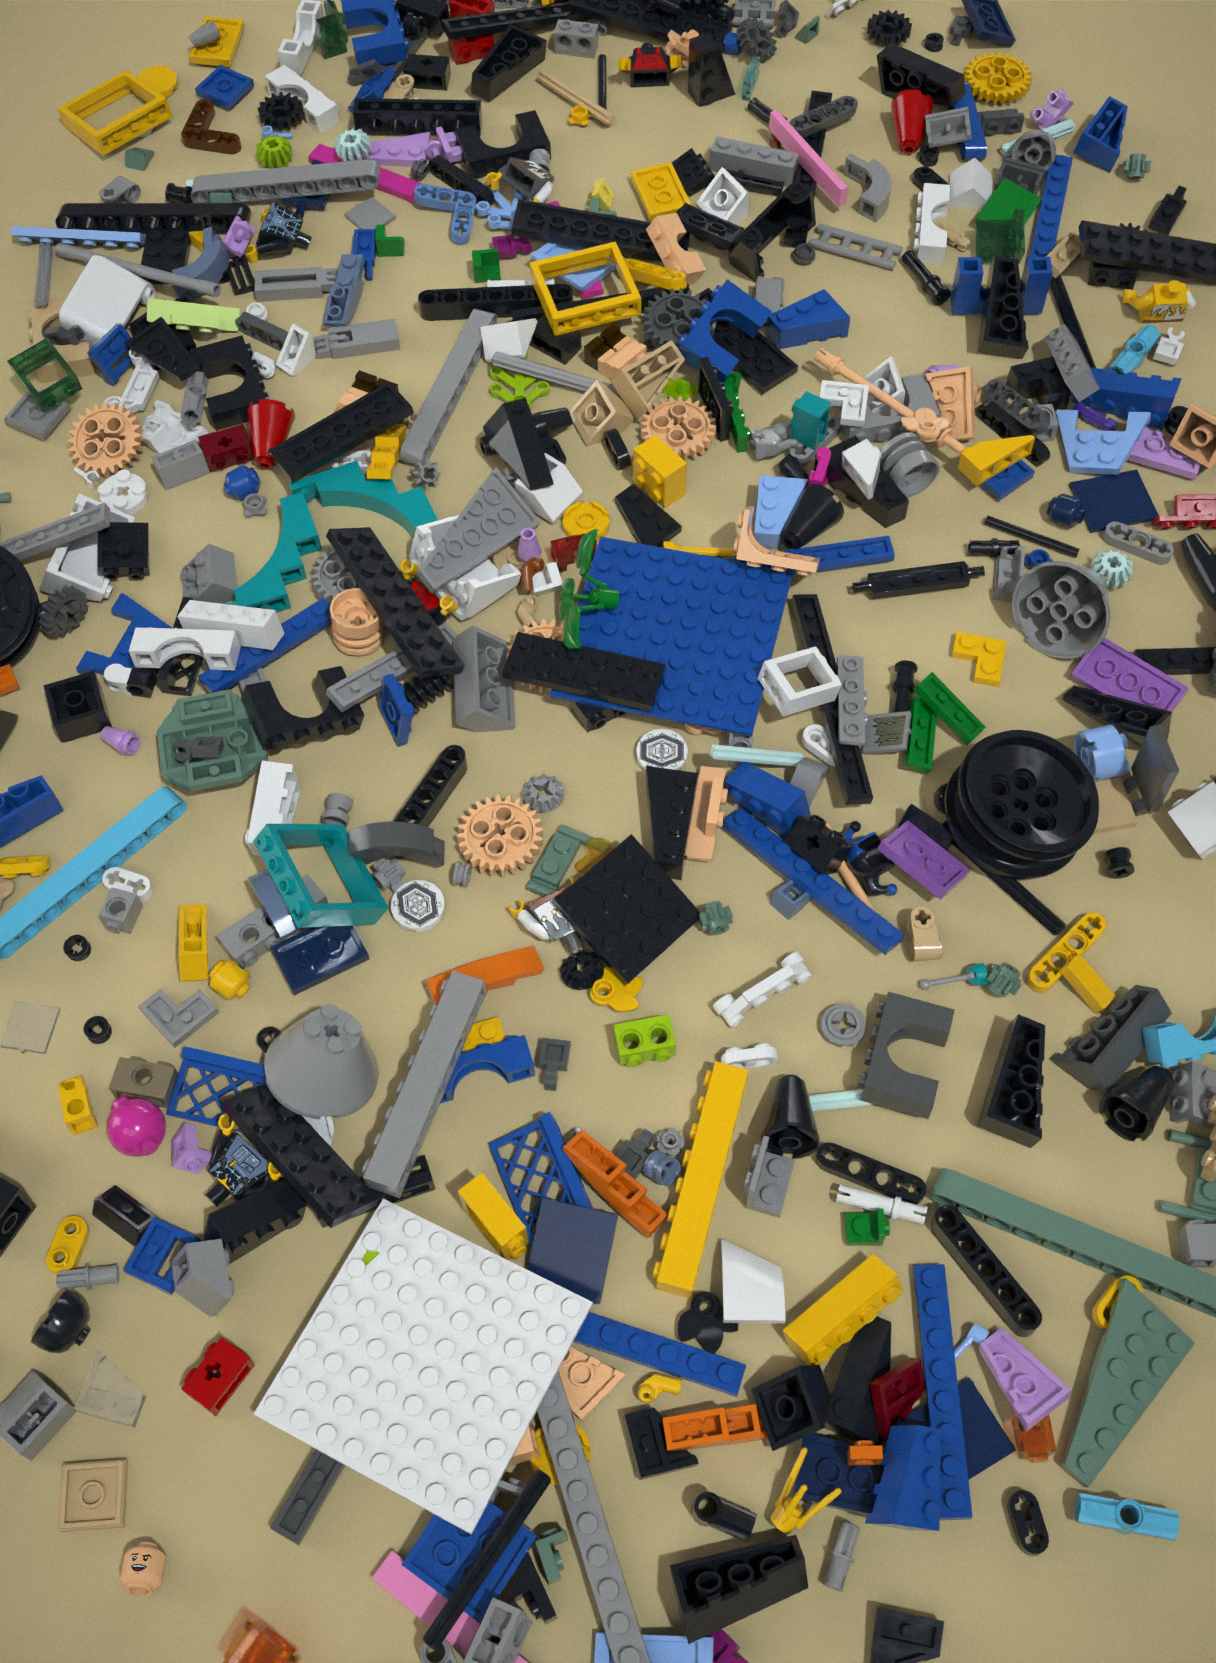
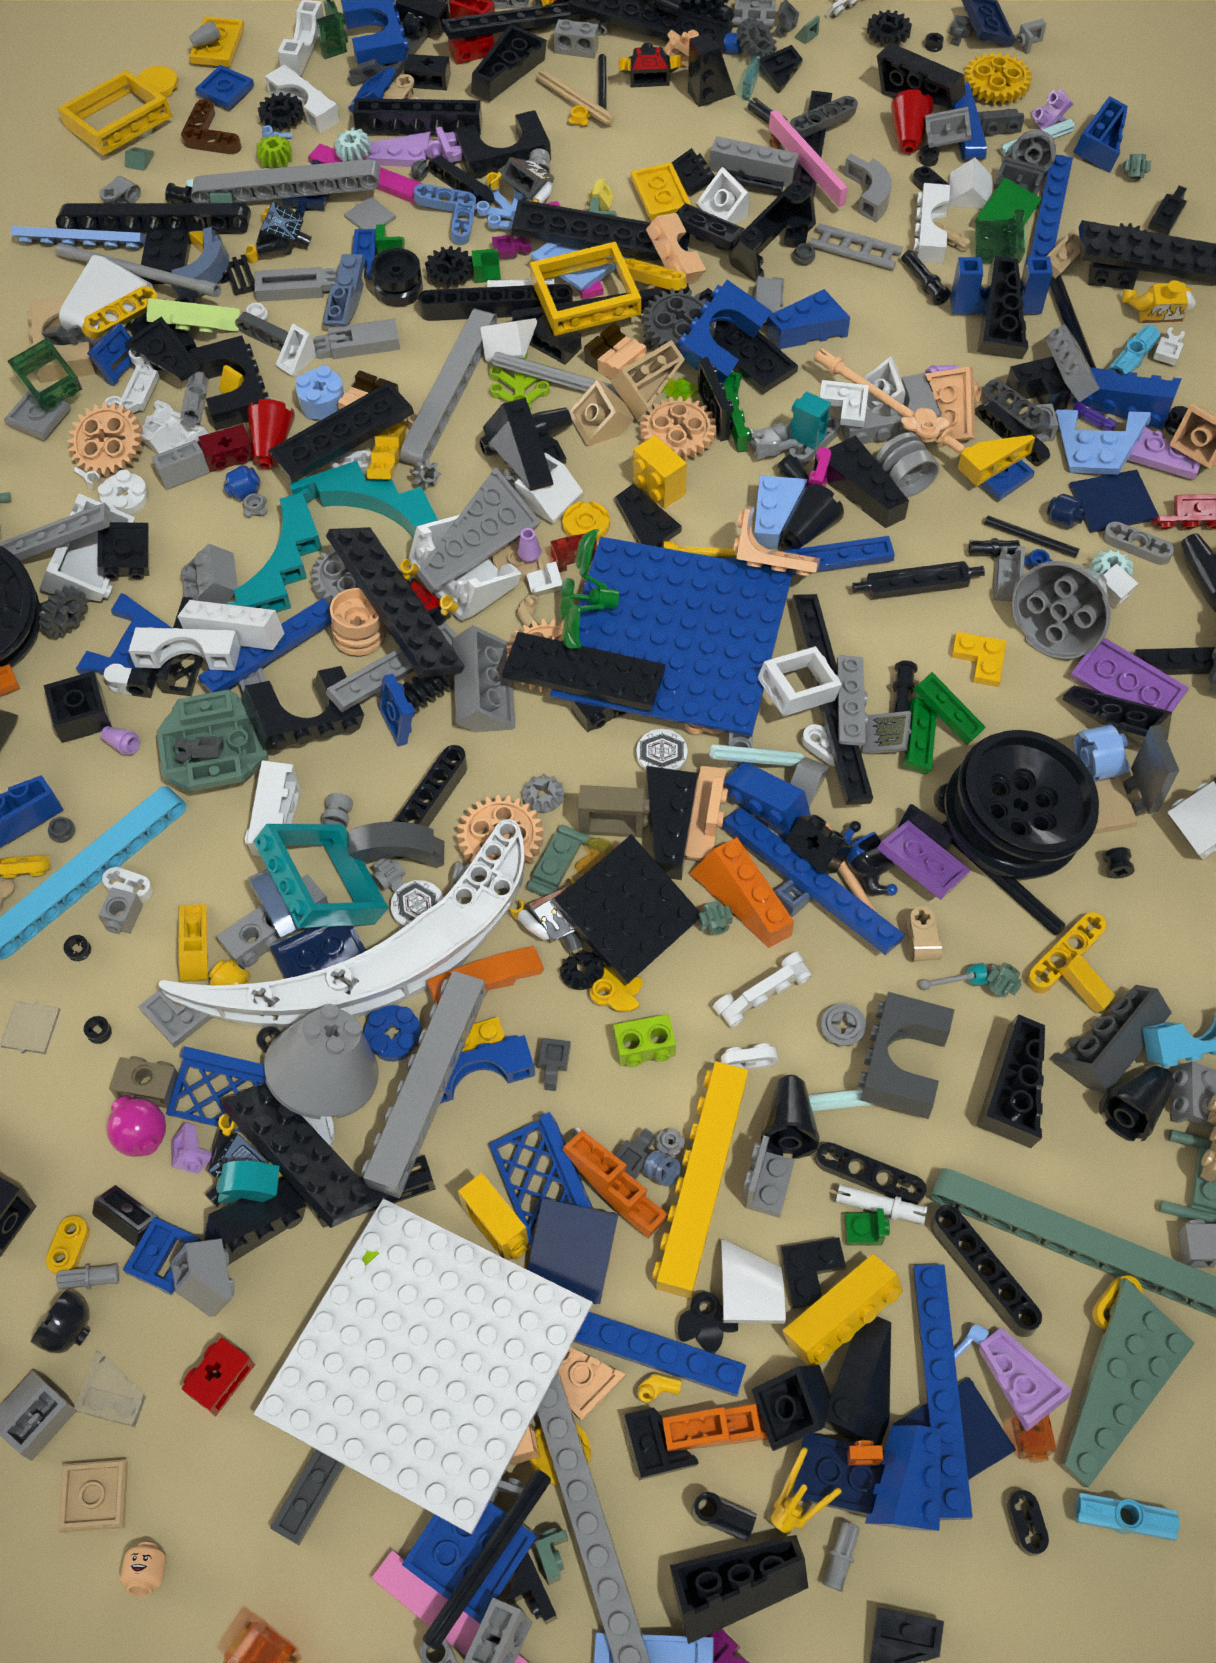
(43, 274): light grey axle -> none
(61, 829): none -> dark grey plate
(77, 1105): yellow leg -> none
(116, 308): none -> yellow beam
(230, 380): none -> yellow slope
(238, 237): lavender hips -> none
(248, 1181): none -> teal brick
(267, 364): white arm -> none
(319, 392): none -> light blue brick
(391, 970): none -> white beam
(392, 1017): none -> blue plate
(397, 277): none -> black wheel
(449, 266): none -> black gear
(528, 570): dark orange arm -> none
(612, 811): none -> dark tan window
(617, 448): black beam -> none
(738, 883): none -> orange wedge
(780, 66): none -> black wing
(802, 1265): none -> black plate
(863, 466): white slope -> none
(896, 1393): dark red wing -> none
(1031, 33): none -> light grey bracket
(1119, 585): none -> white panel

